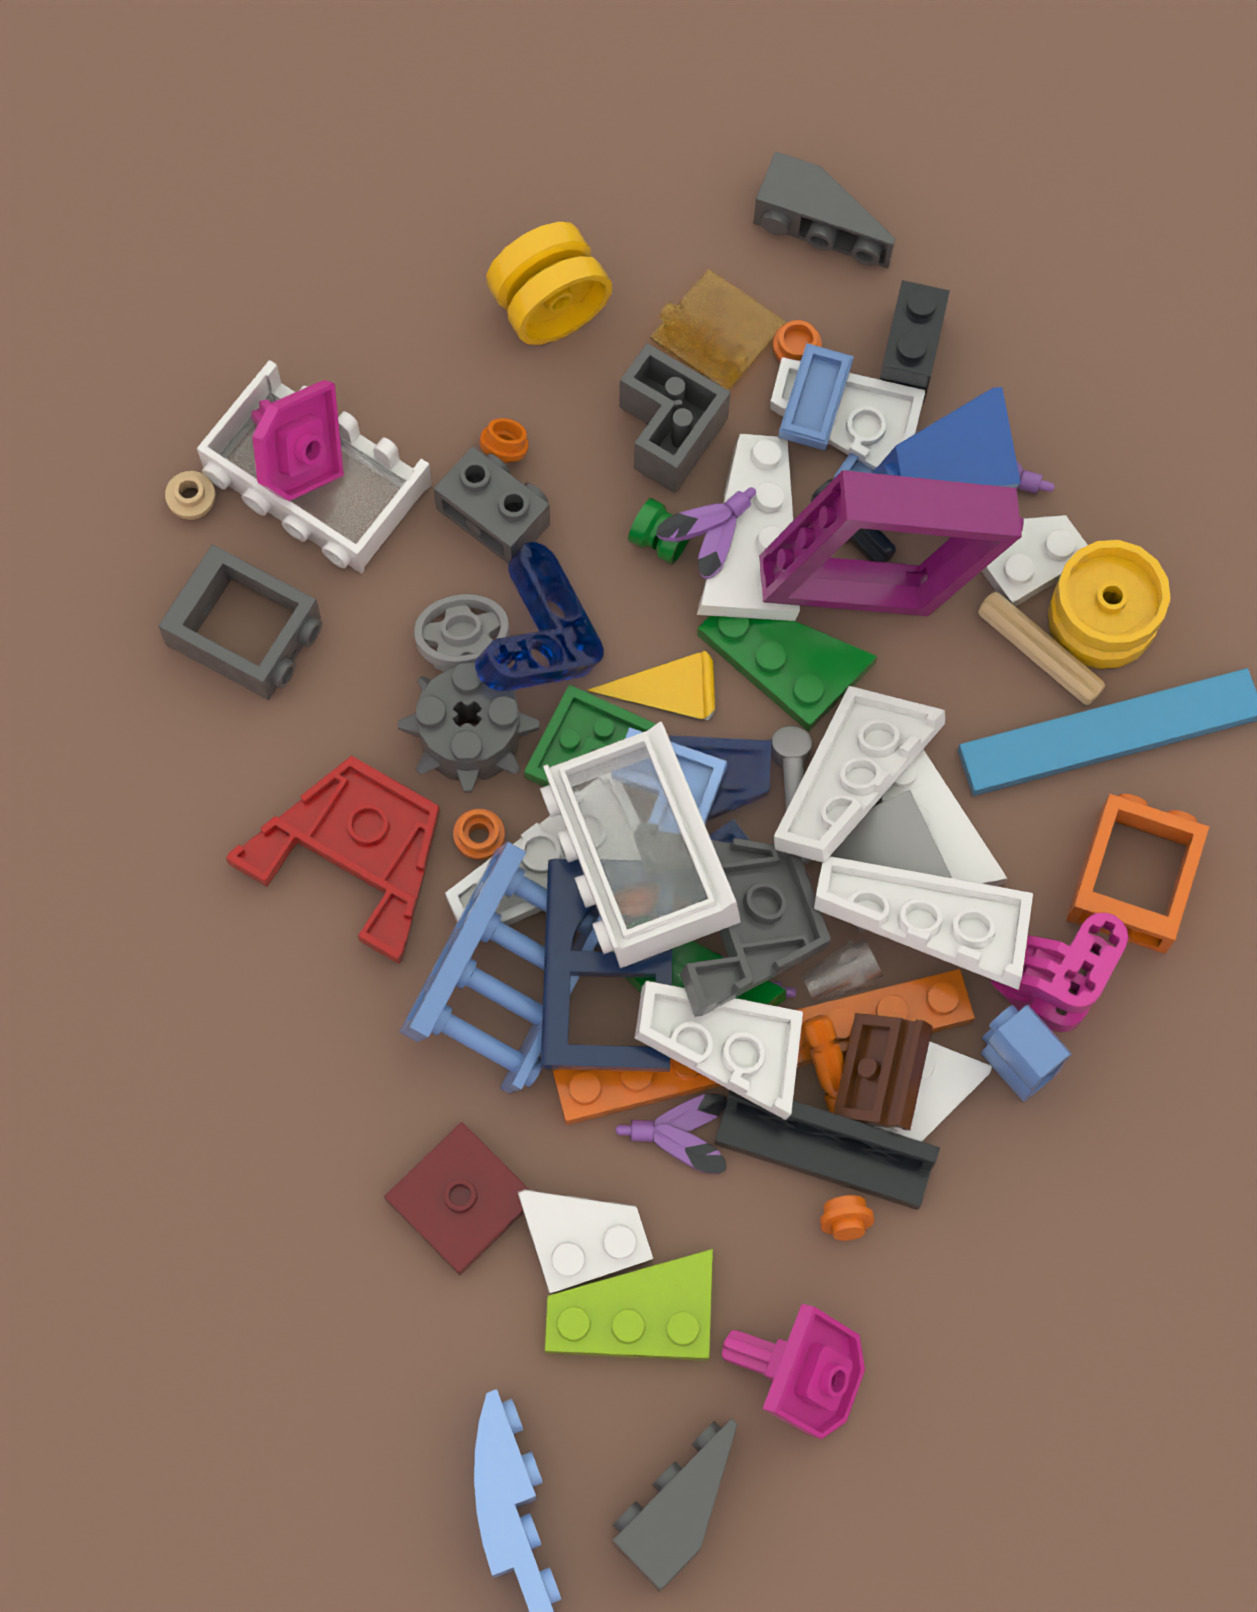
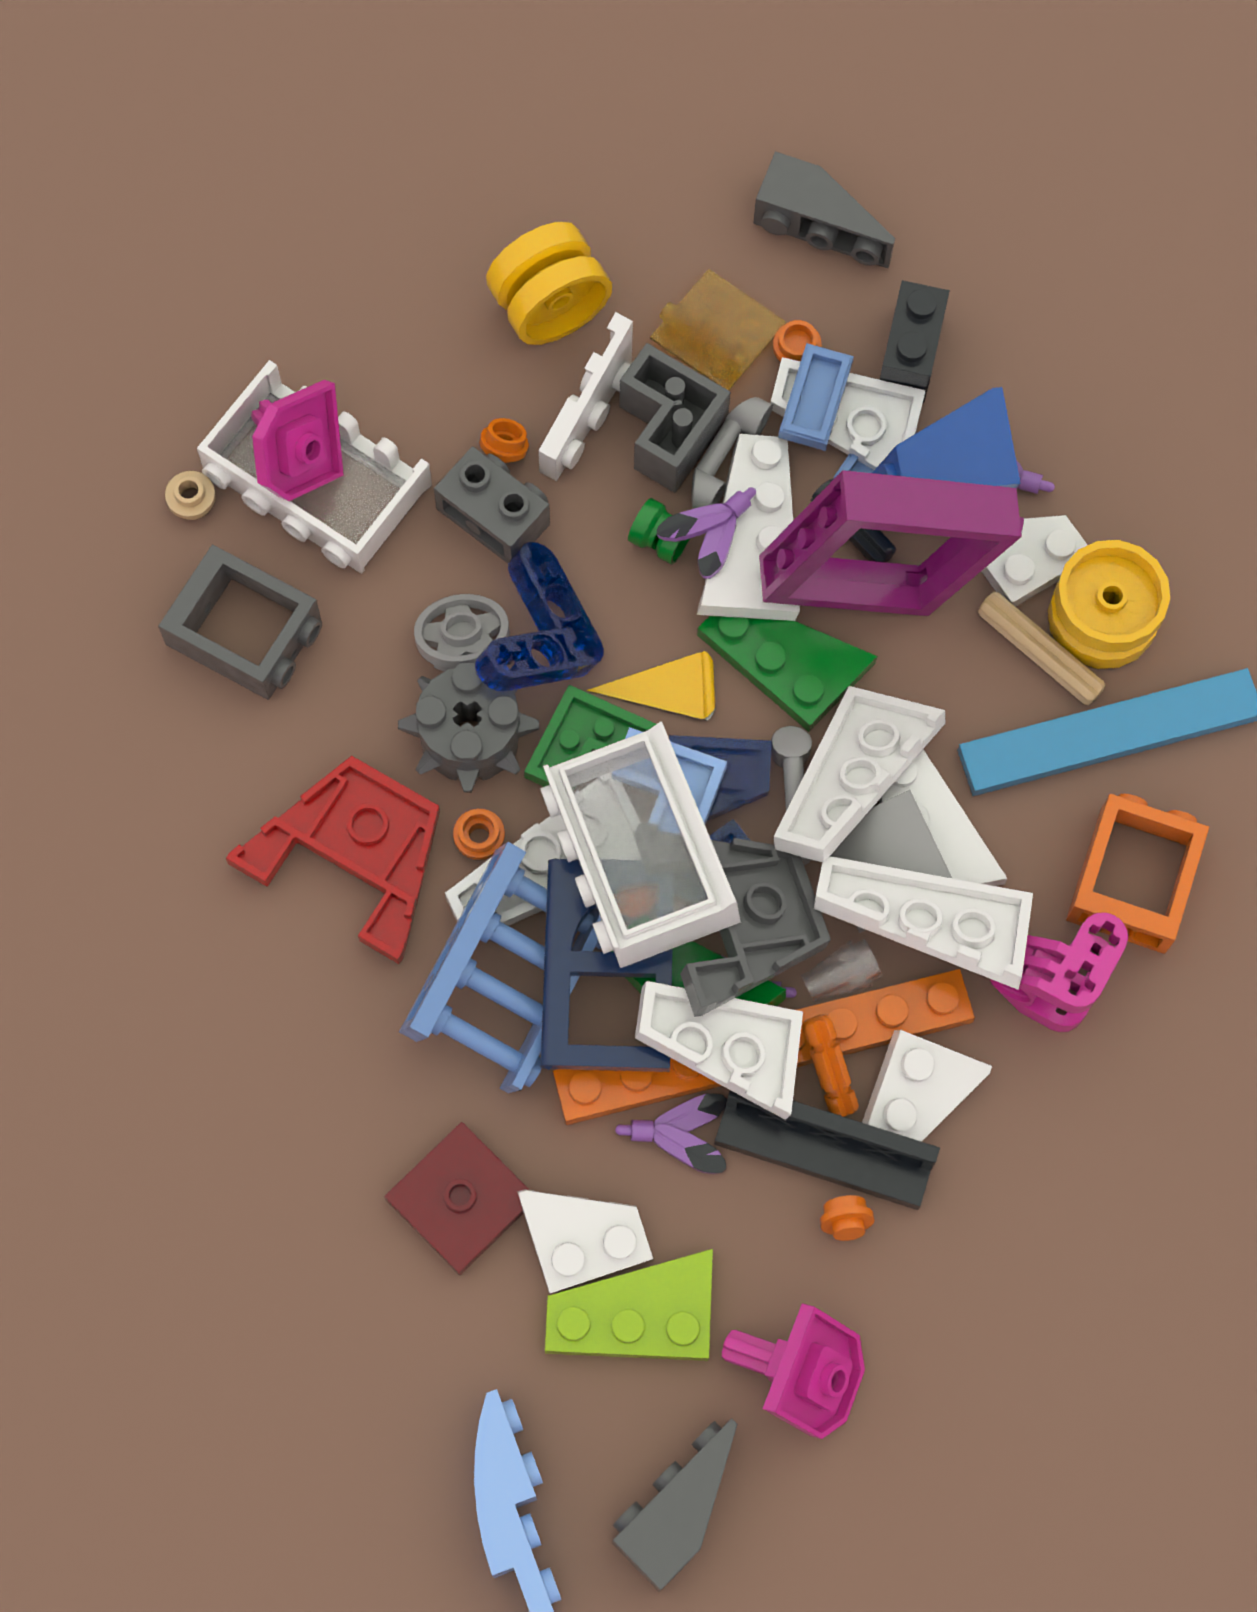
(581, 414): none -> white wing
(746, 418): none -> light grey bar
(883, 1070): reddish brown plate -> none
(1024, 1051): medium blue brick -> none

